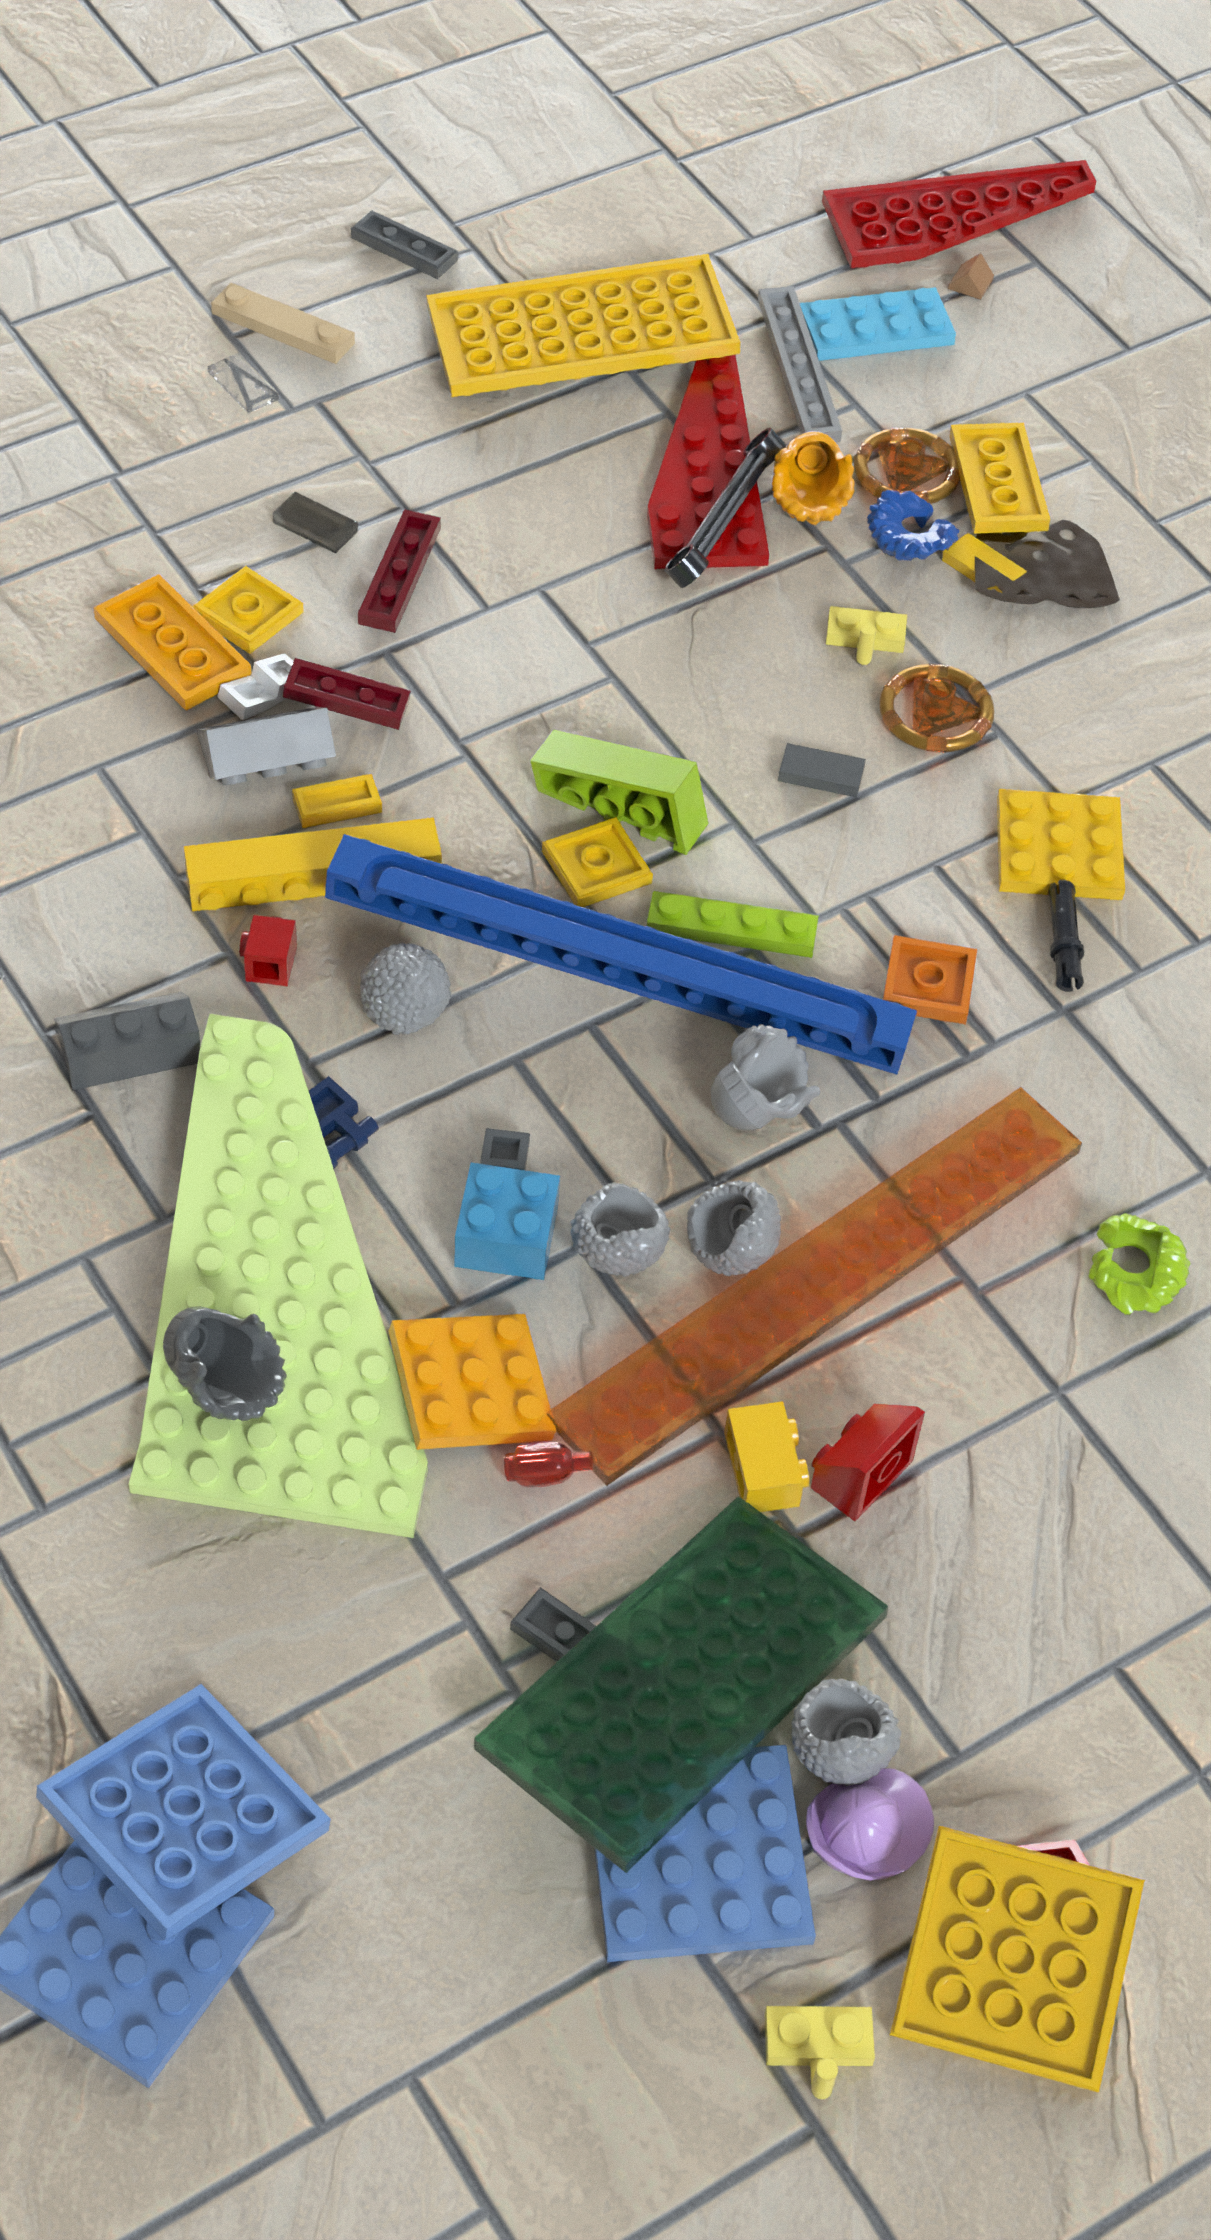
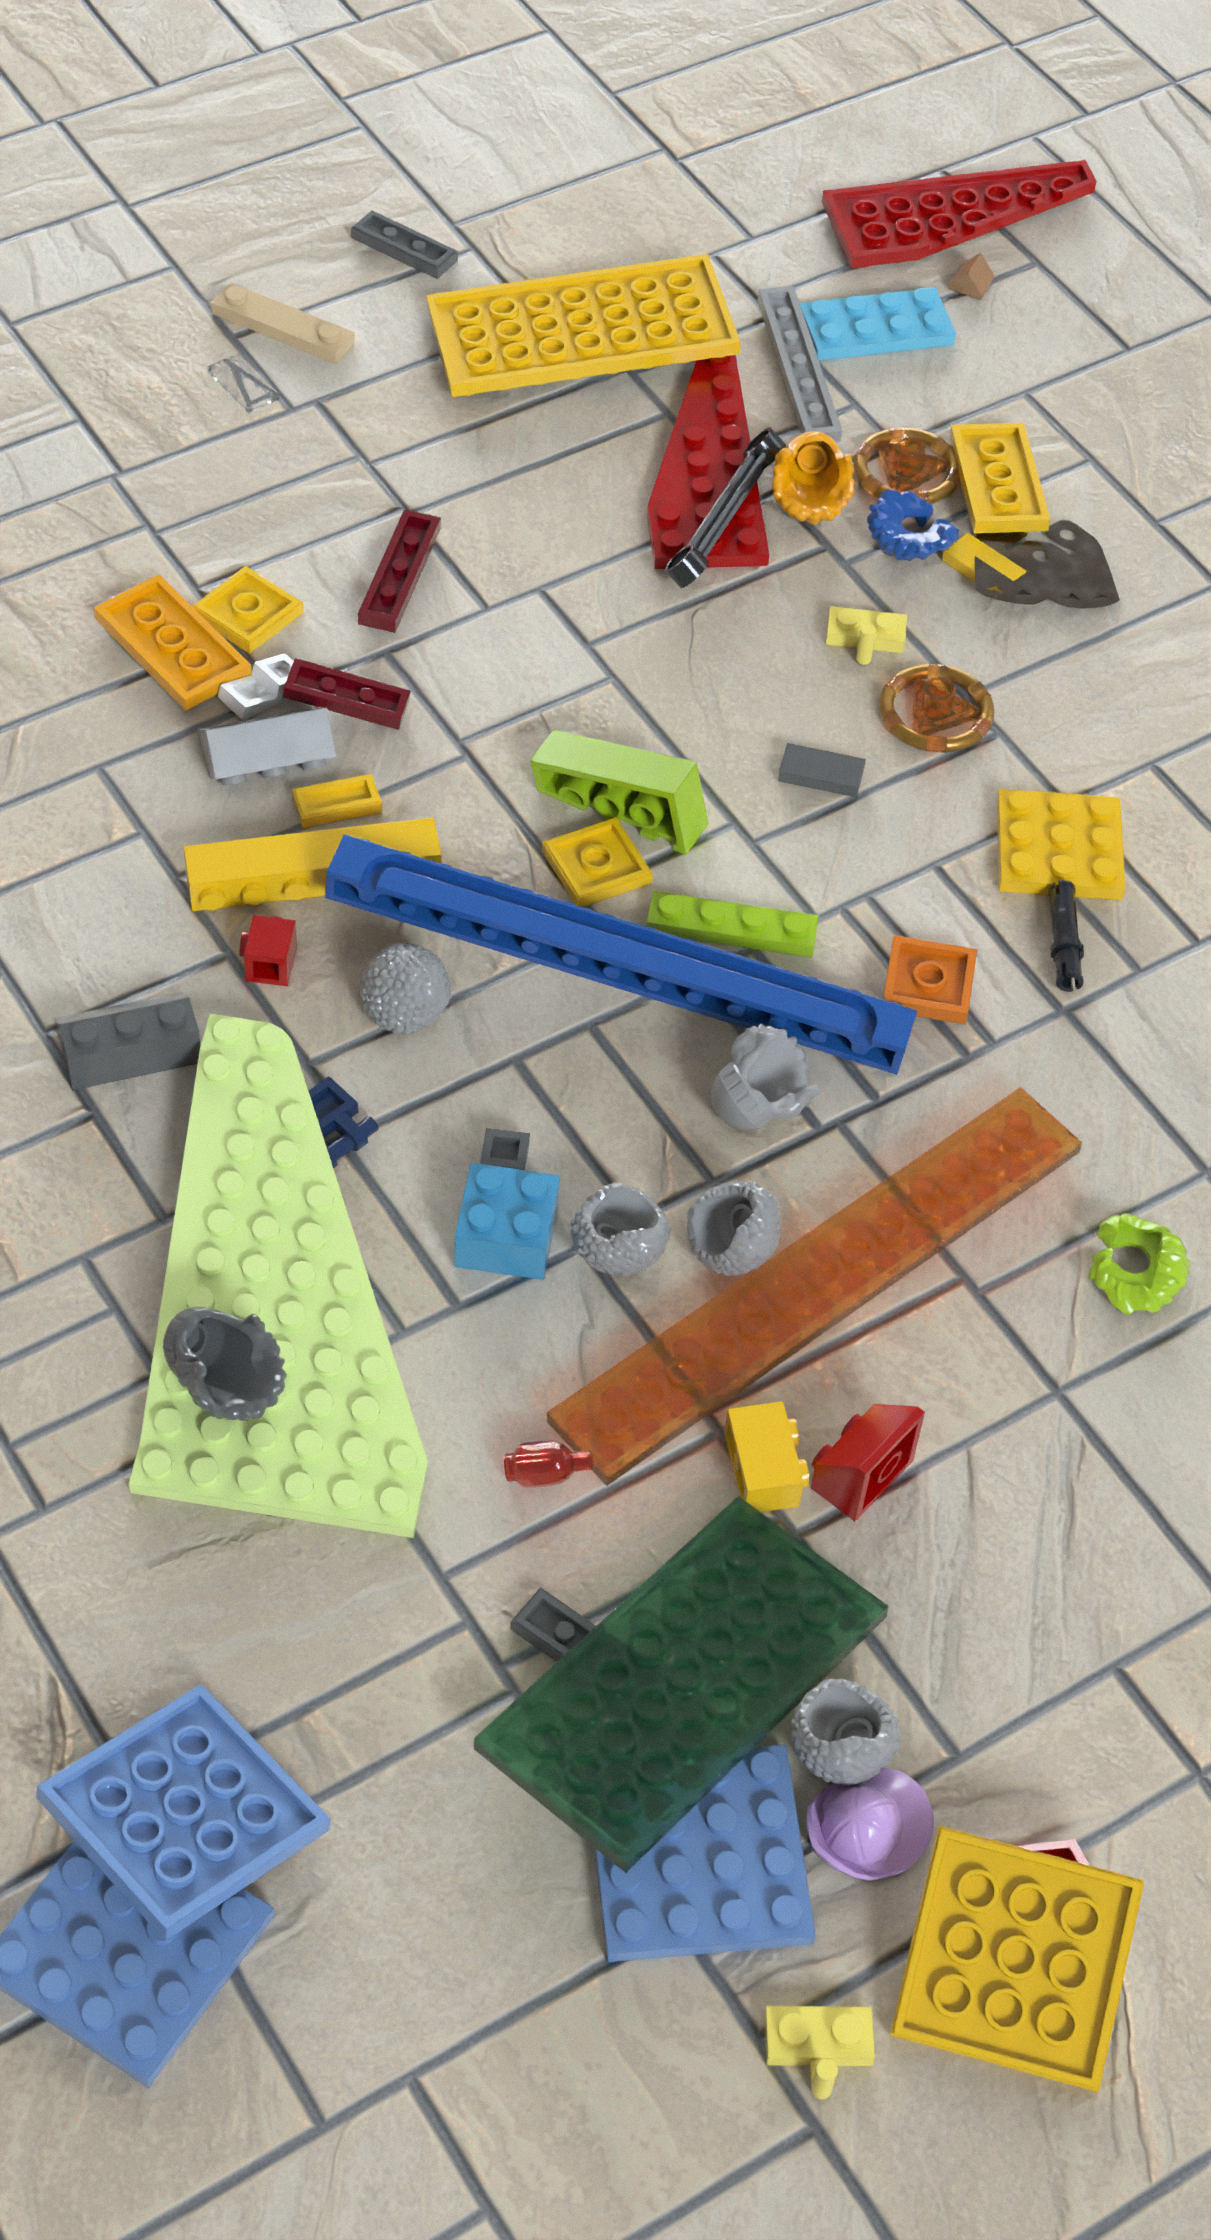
(315, 522): clear smoke tile -> none
(471, 1381): light orange plate -> none

